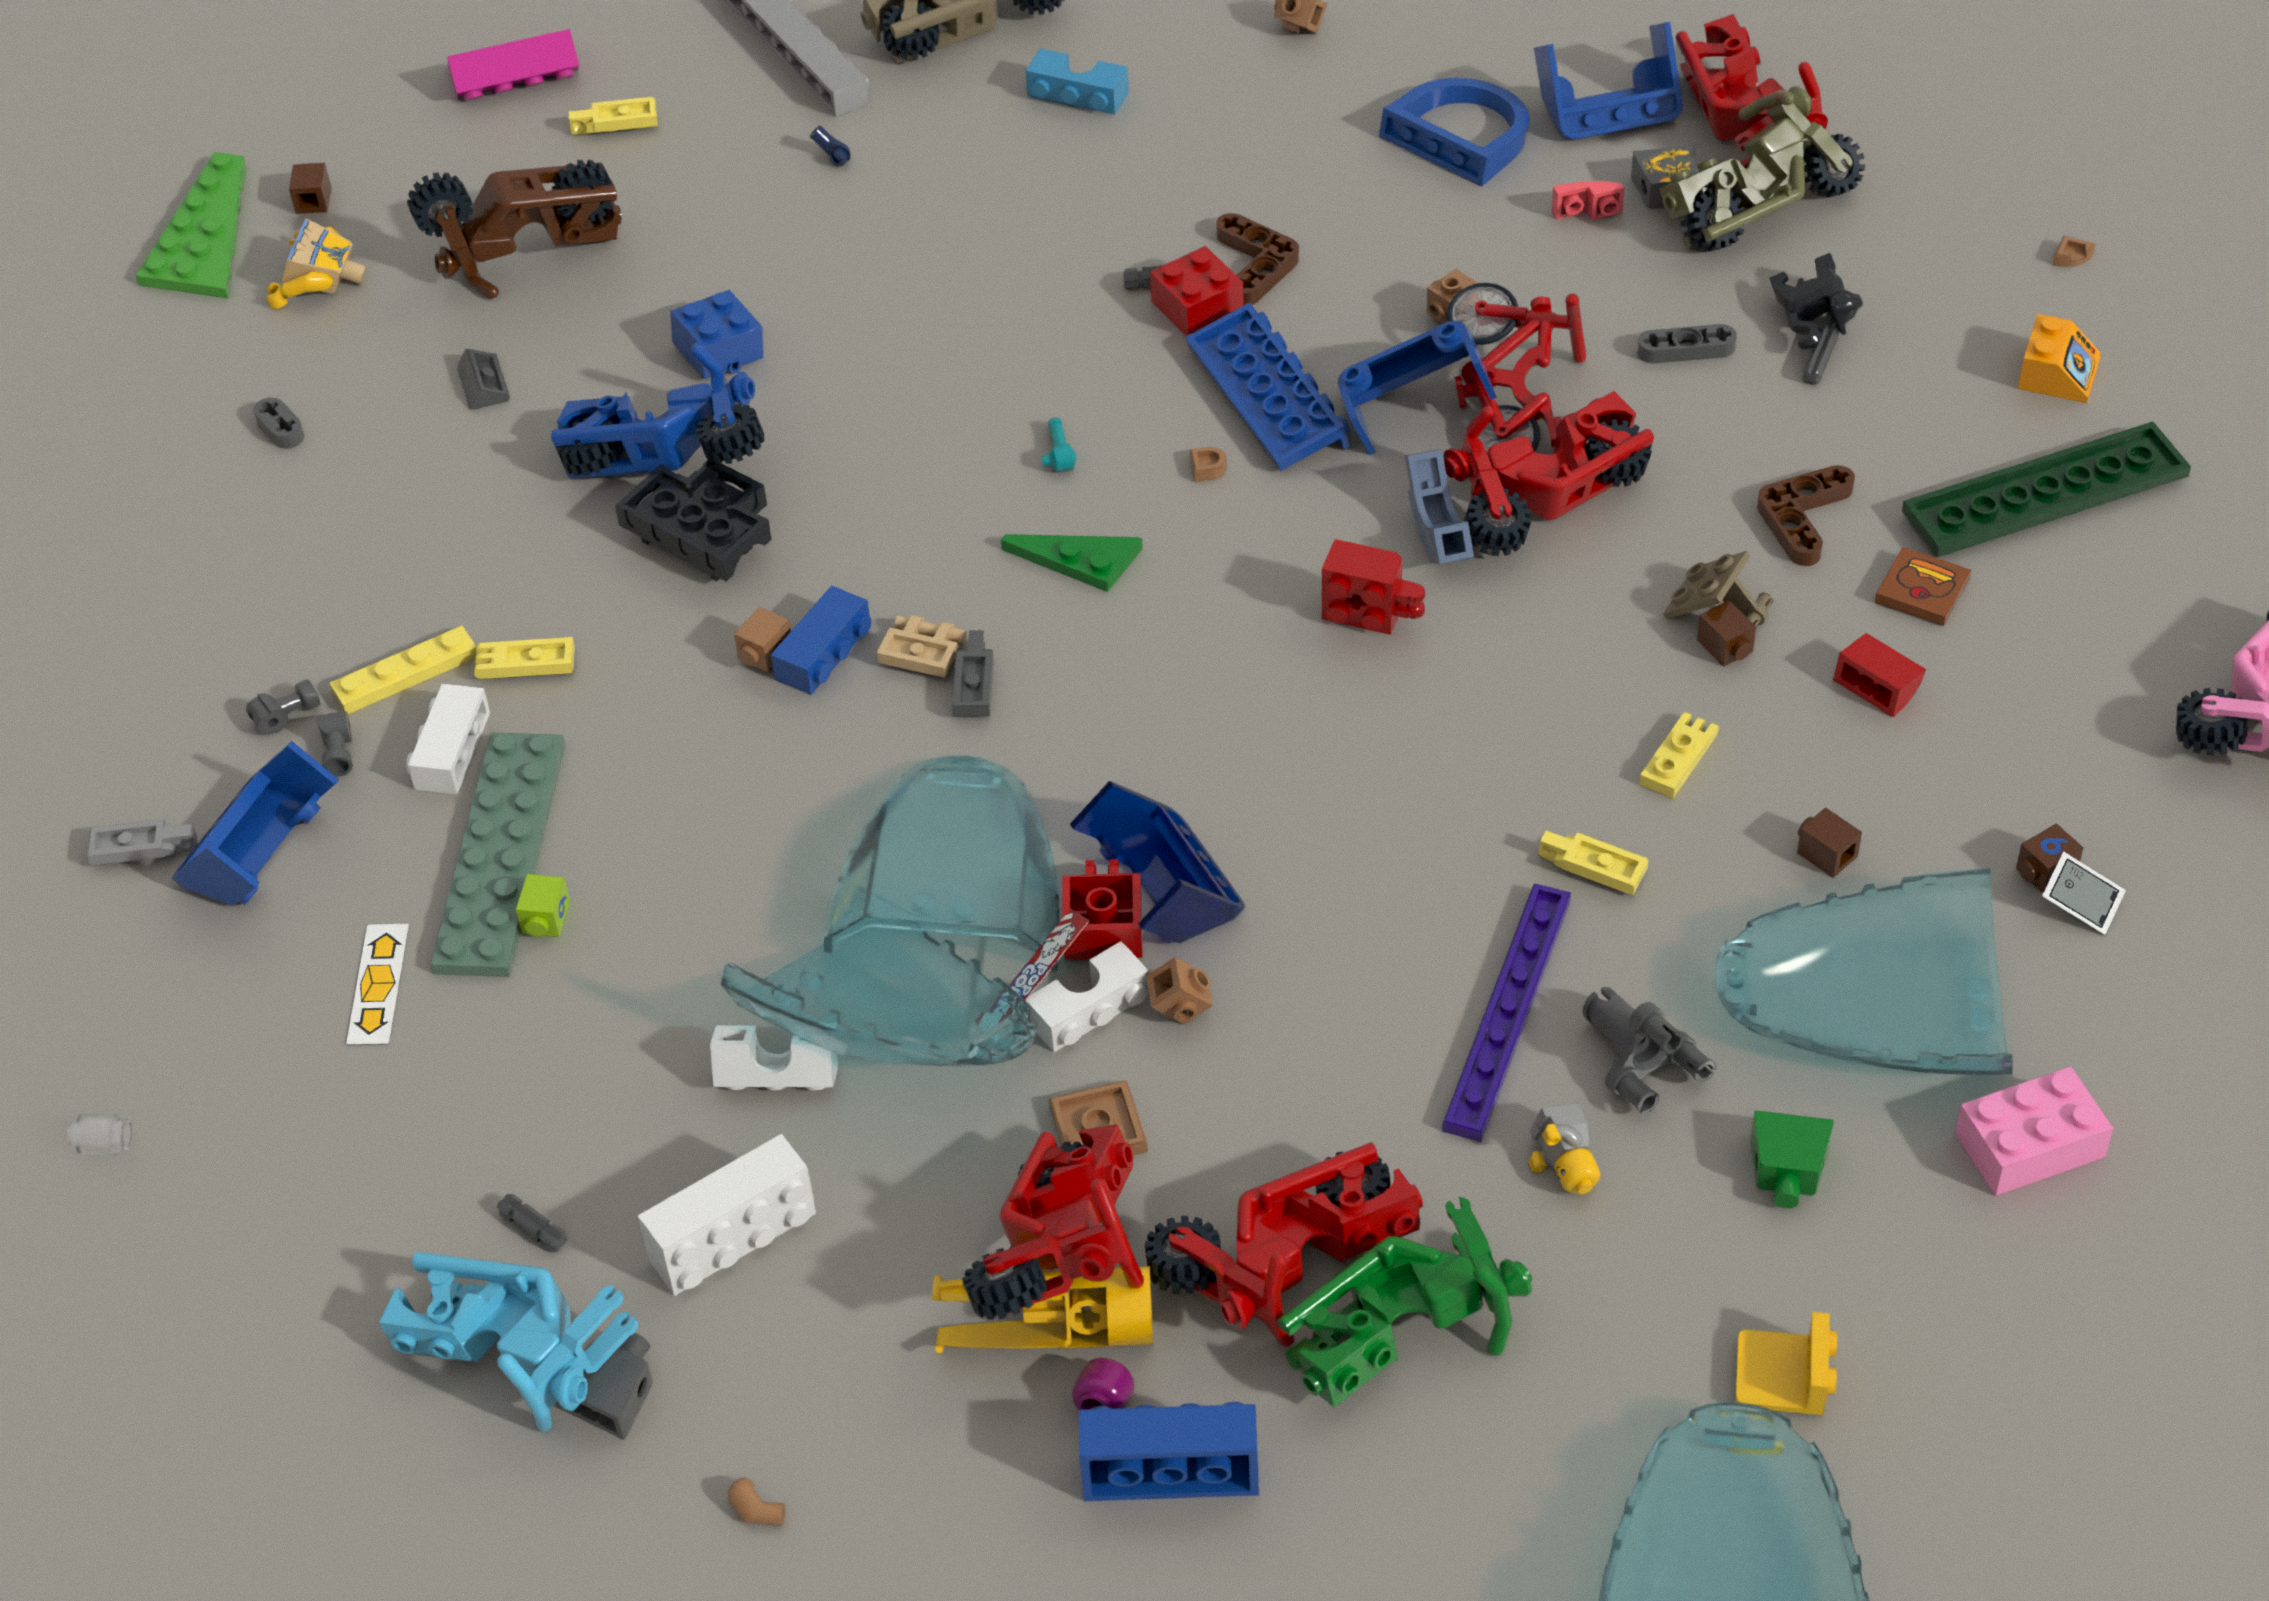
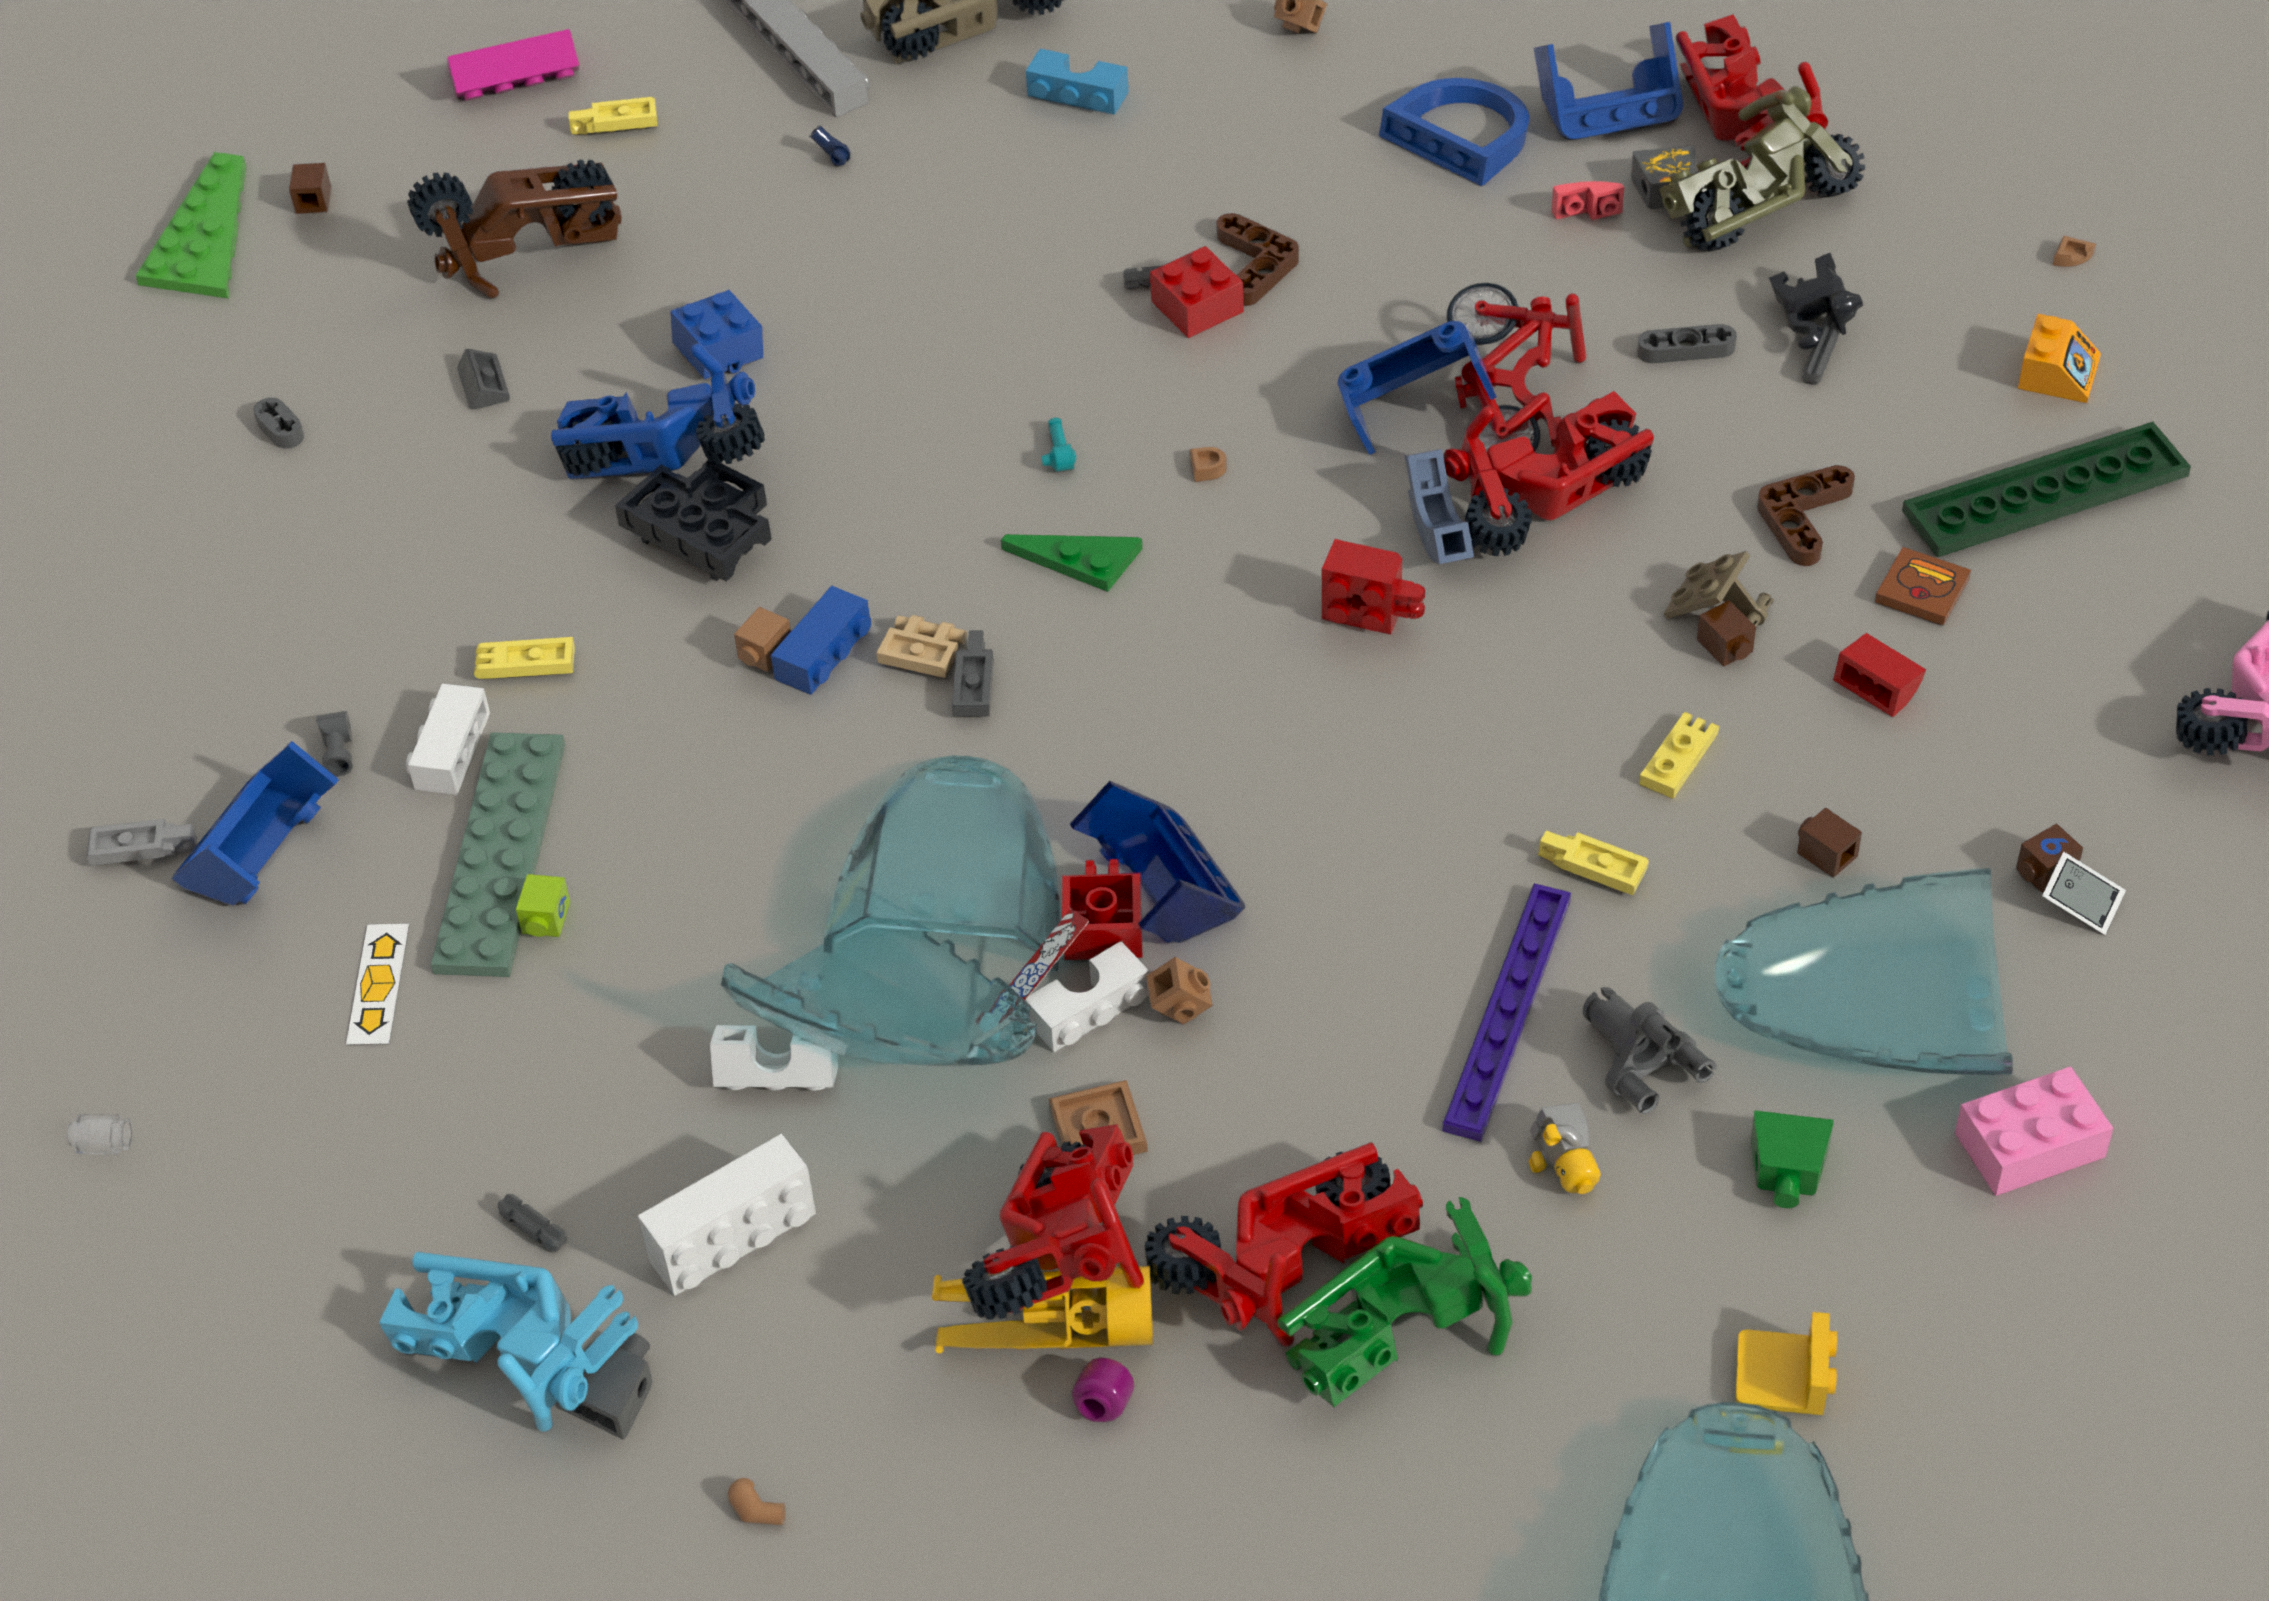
(271, 713): dark grey leg -> none
(315, 264): torso -> none
(404, 670): light yellow plate -> none
(1168, 1452): blue brick -> none
(1268, 386): blue bracket -> none
(1442, 292): medium nougat brick -> none

